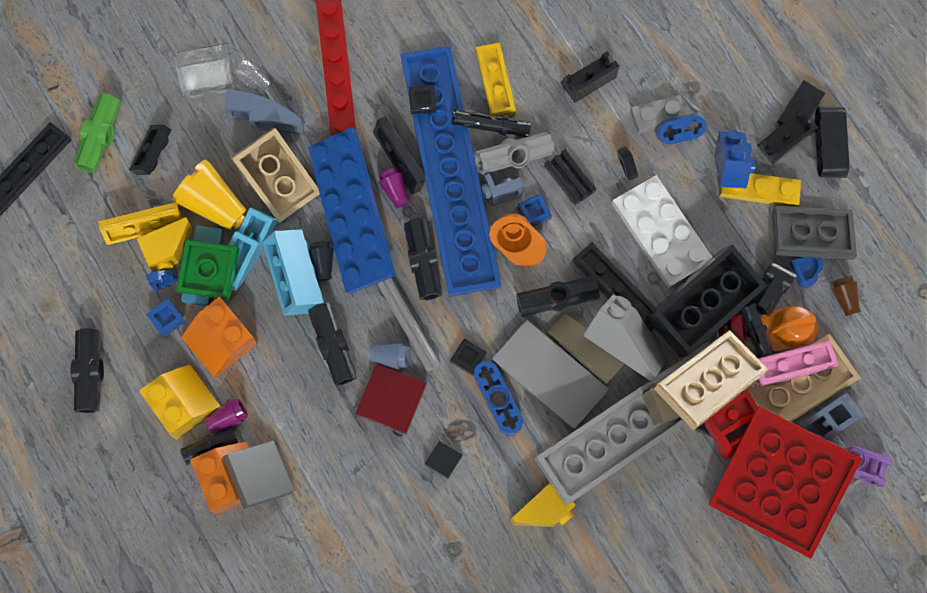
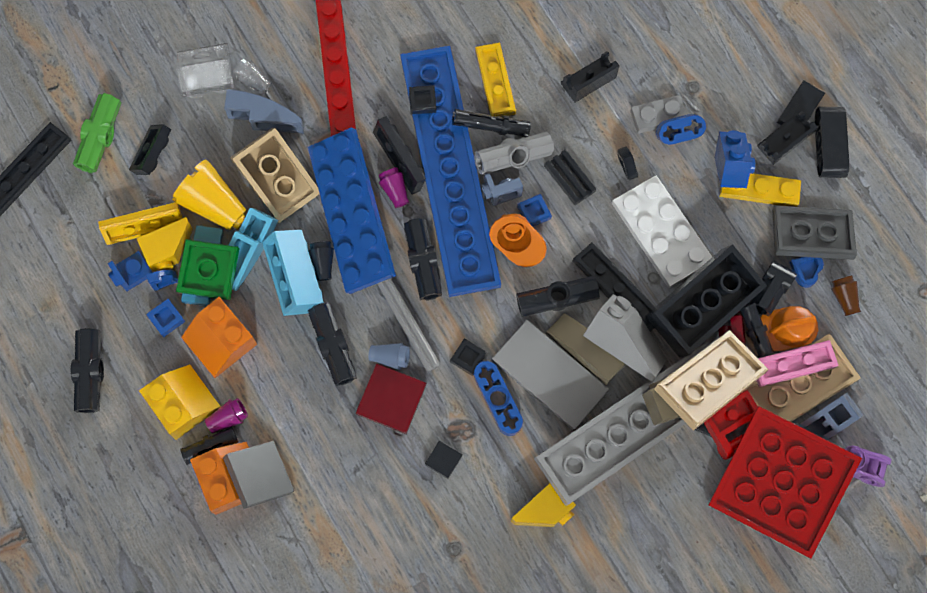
(129, 271): none -> blue bracket

